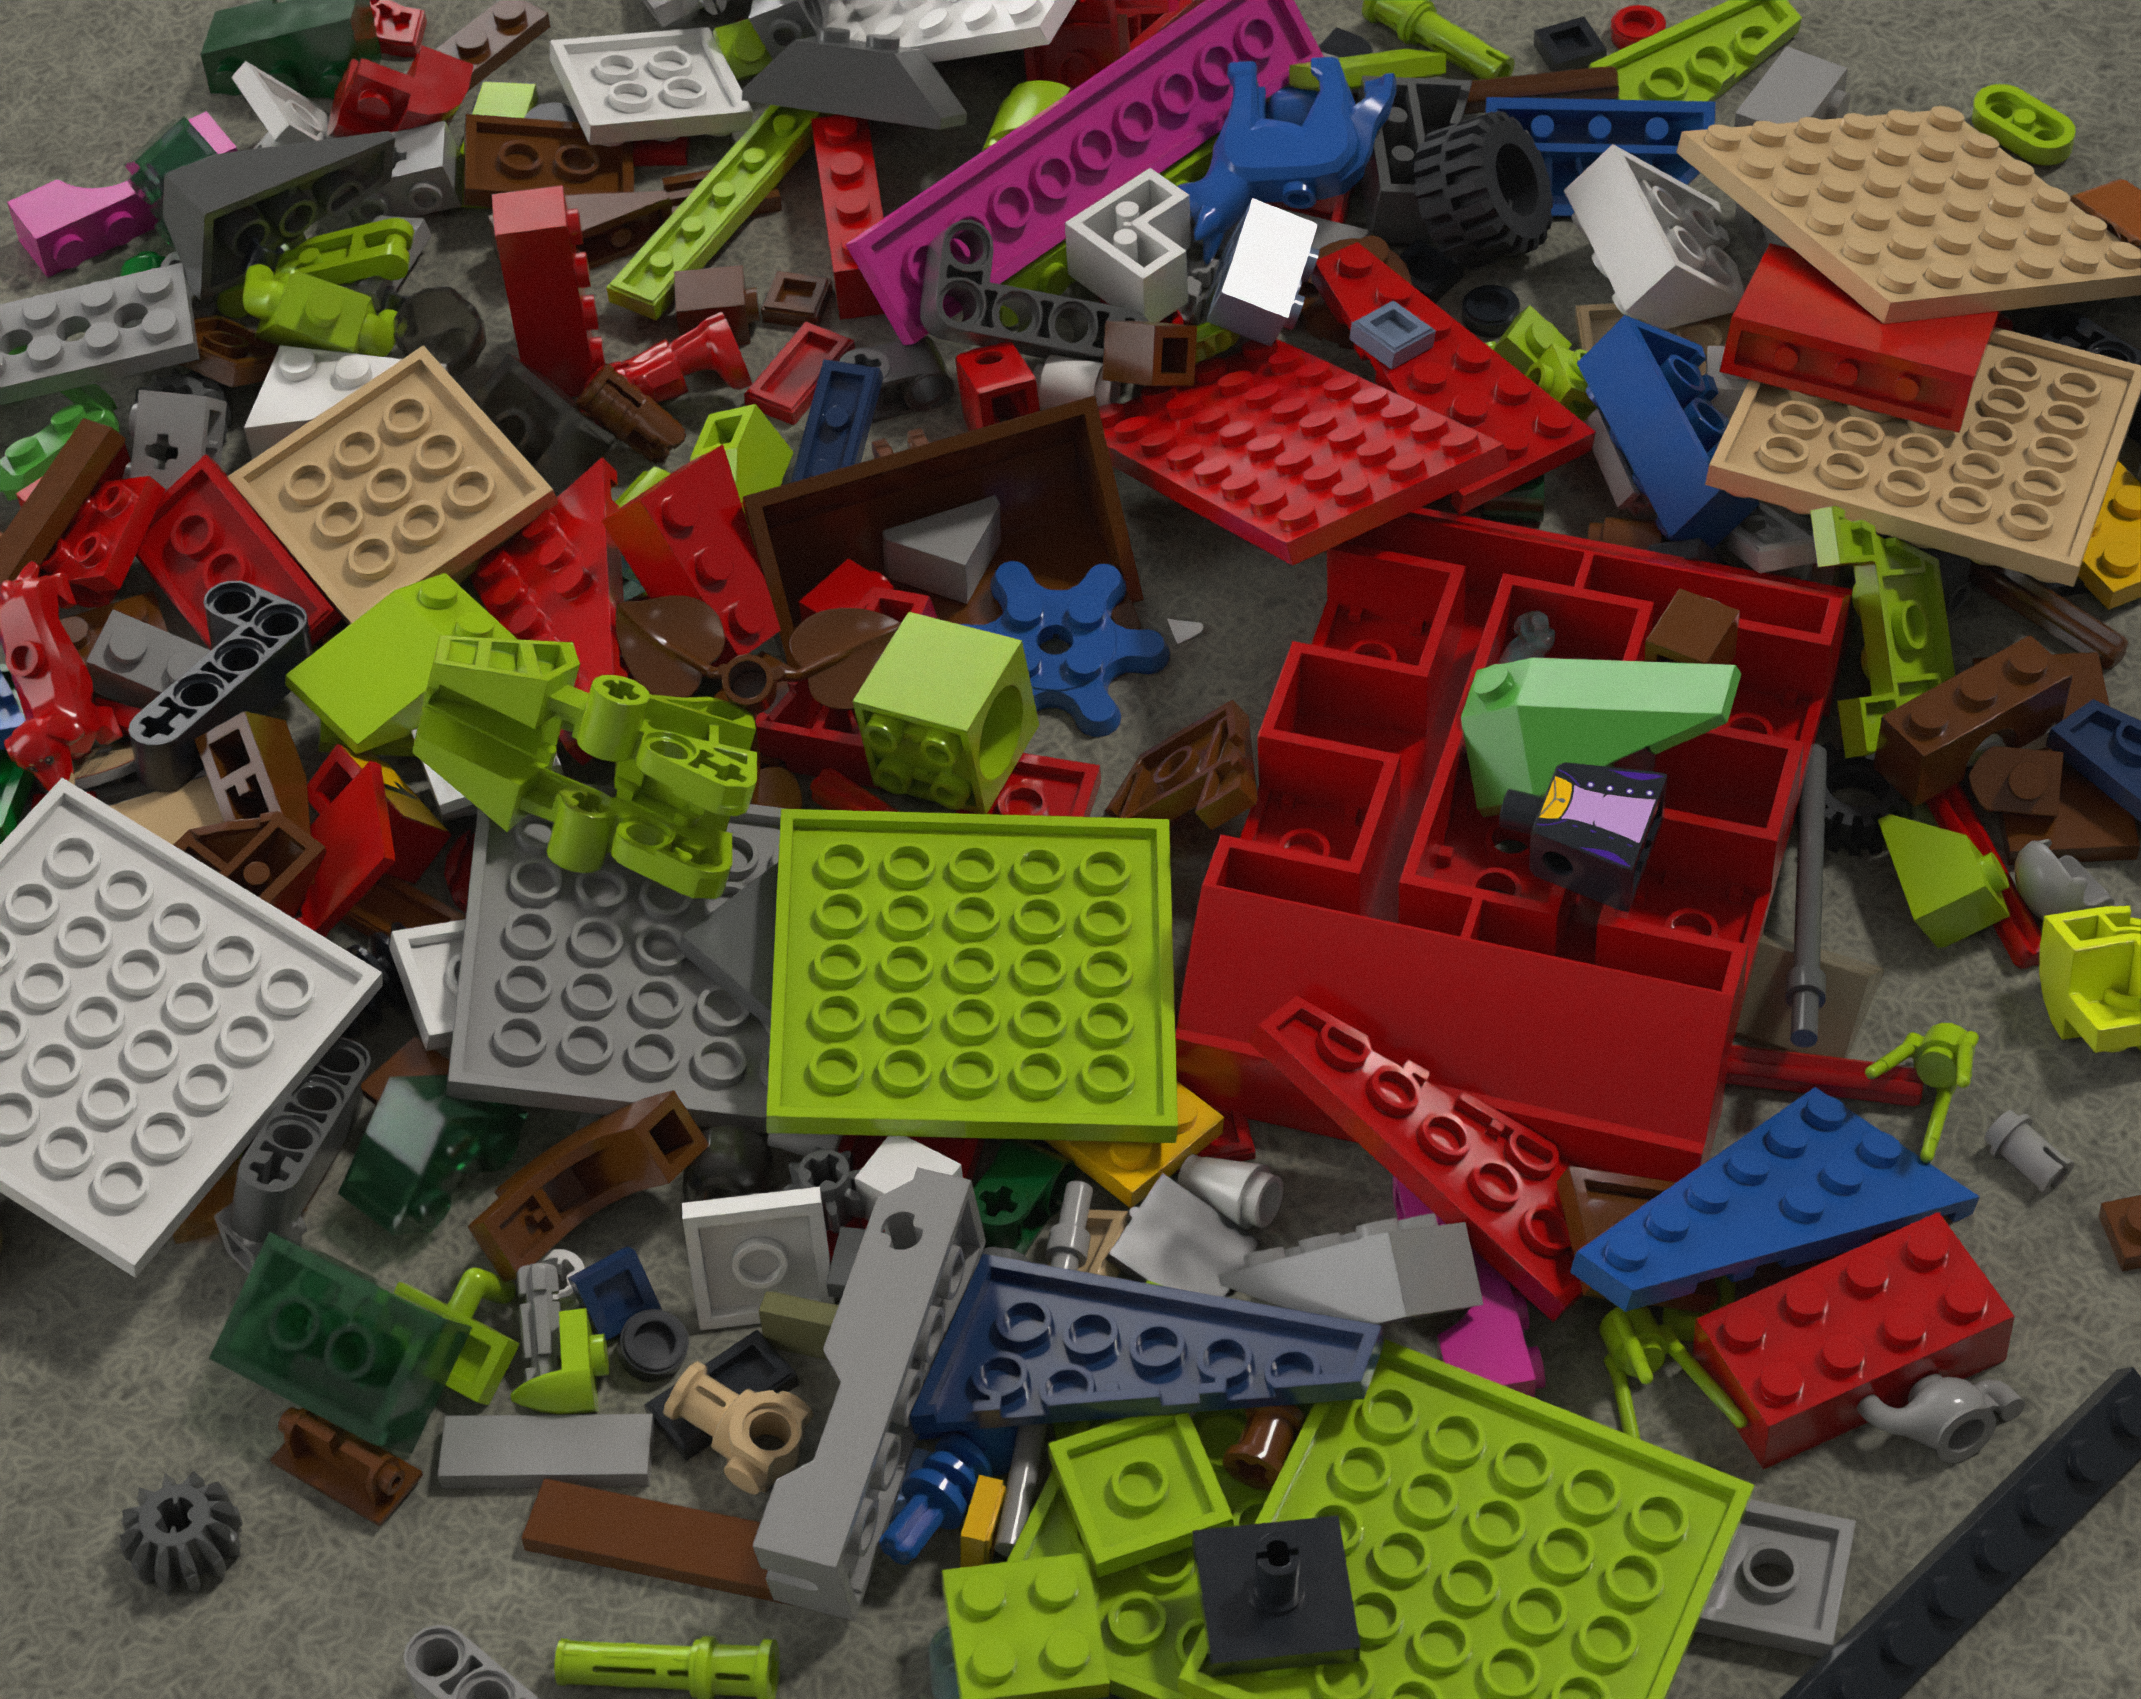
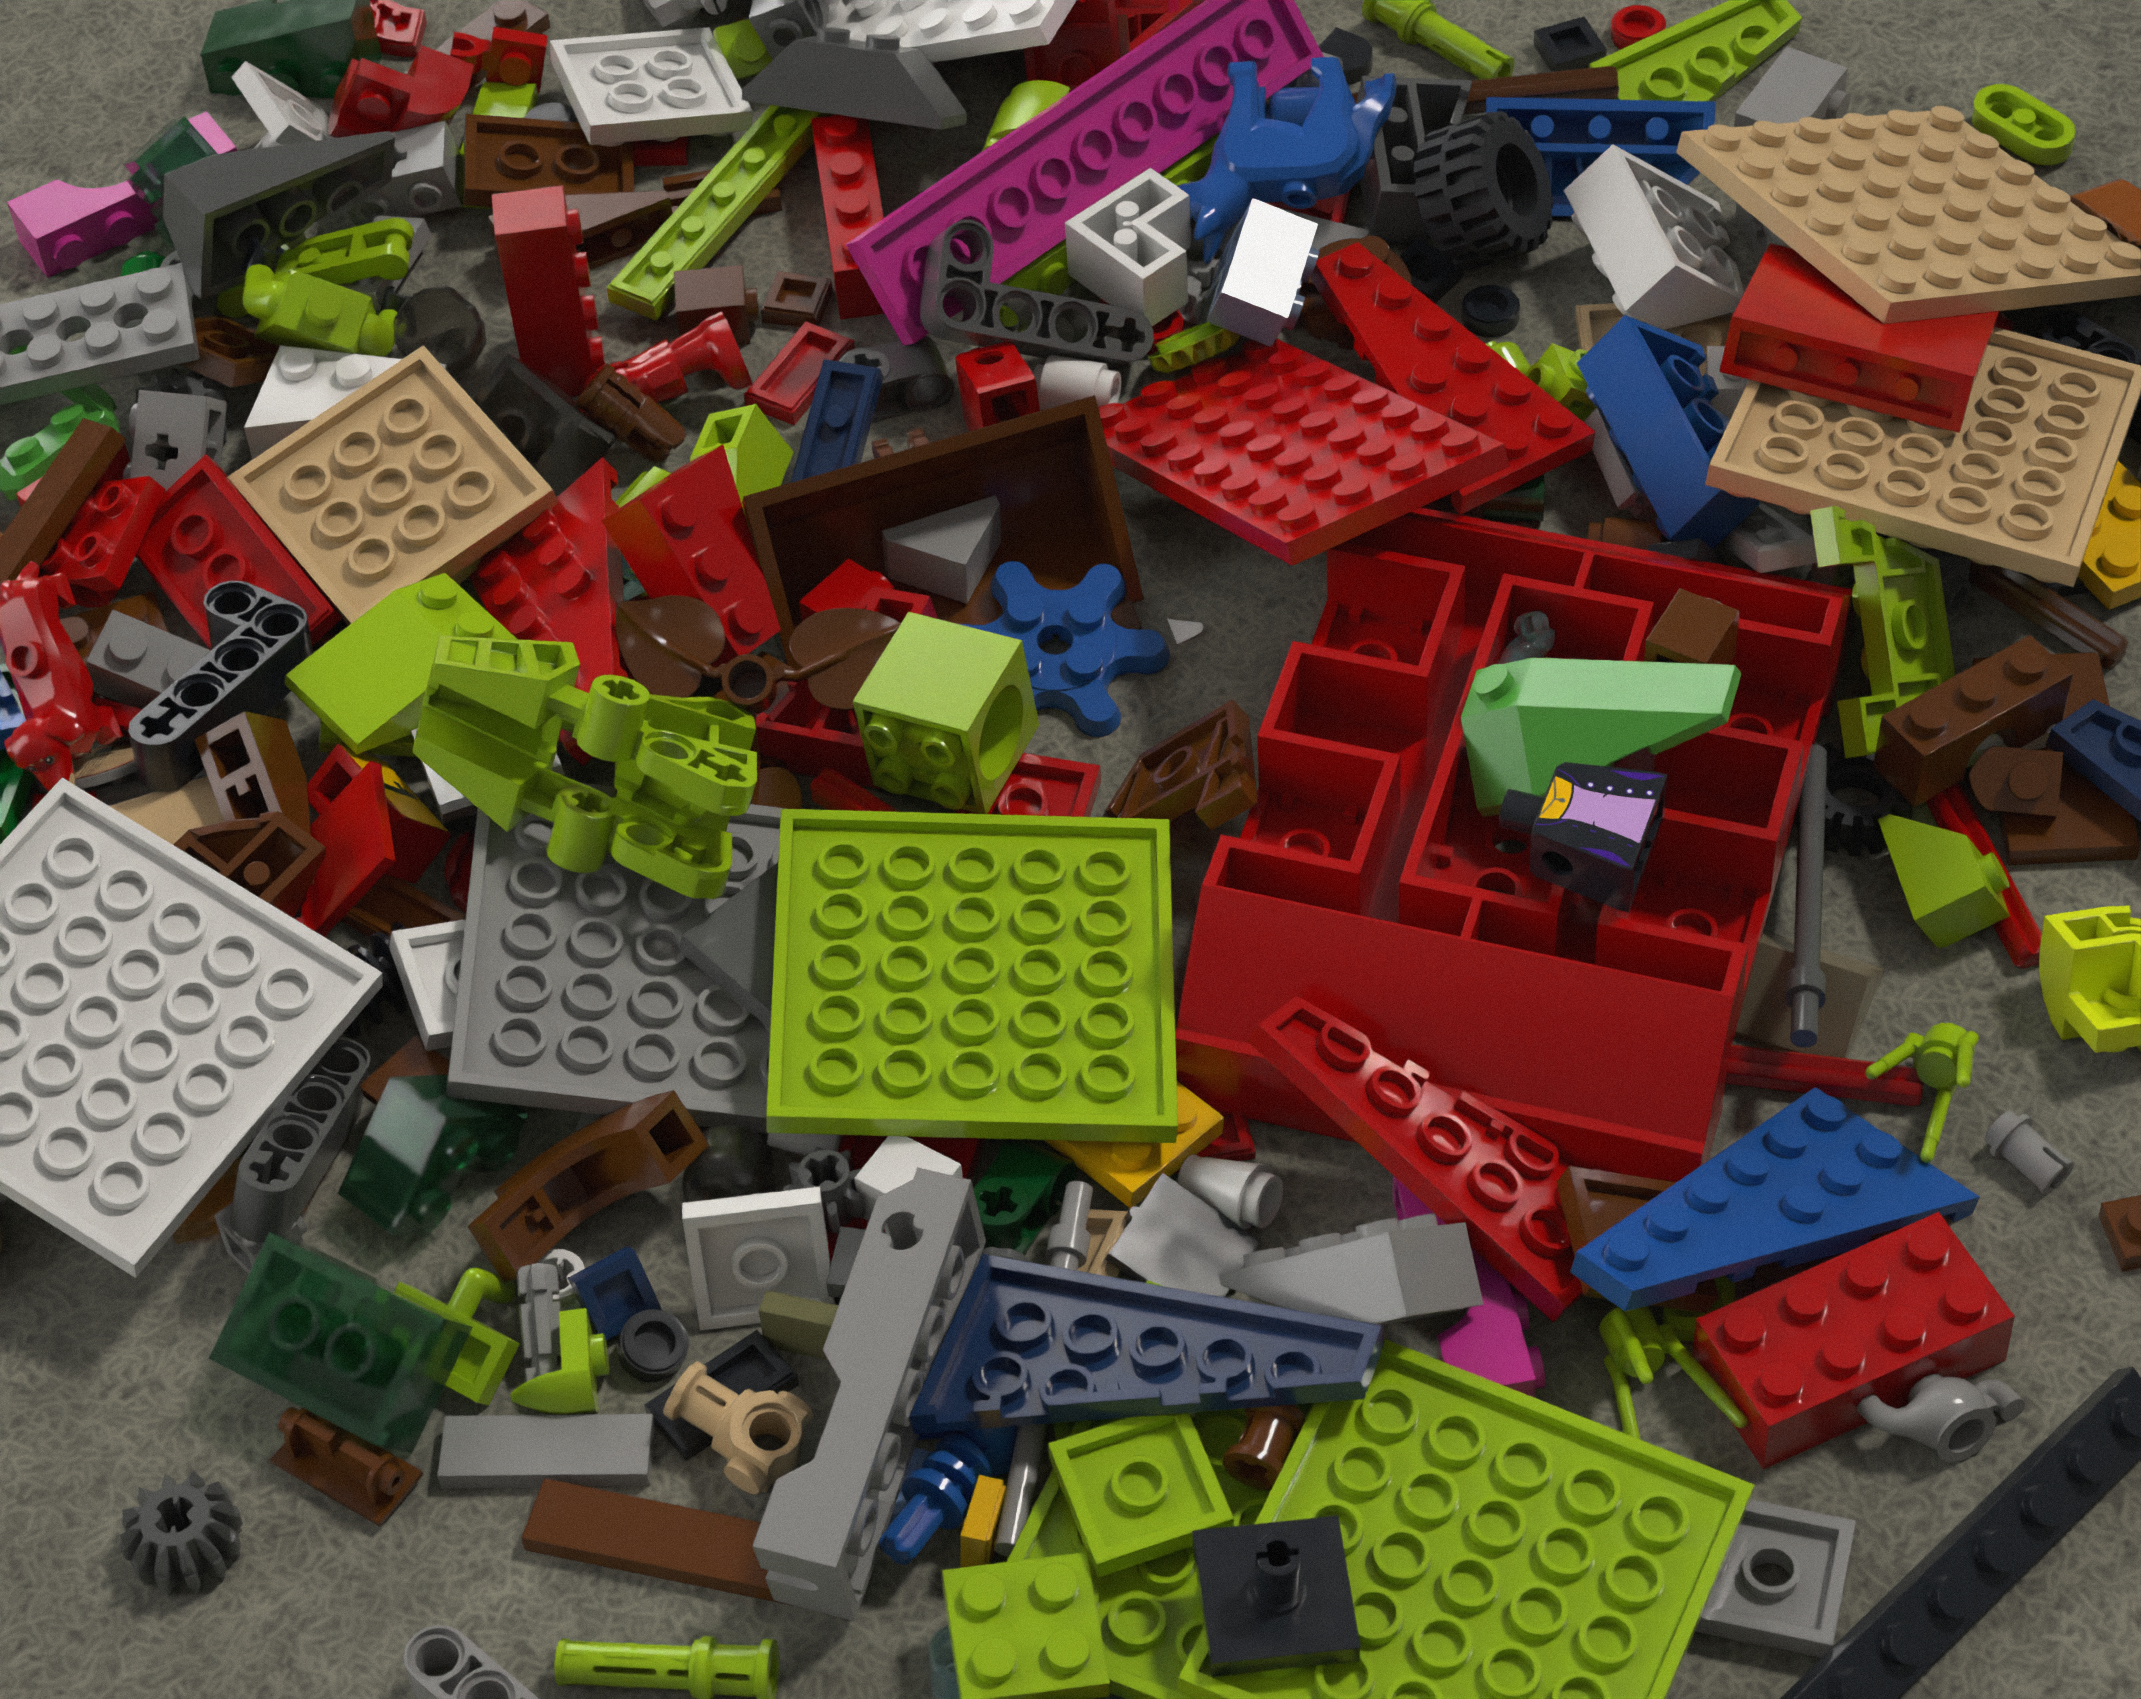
(508, 57): none -> red plate
(1149, 353): reddish brown brick -> none
(1392, 334): sand blue tile -> none
(1401, 62): lime tile -> none
(1528, 339): lime plate -> none
(2055, 884): light grey hair -> none

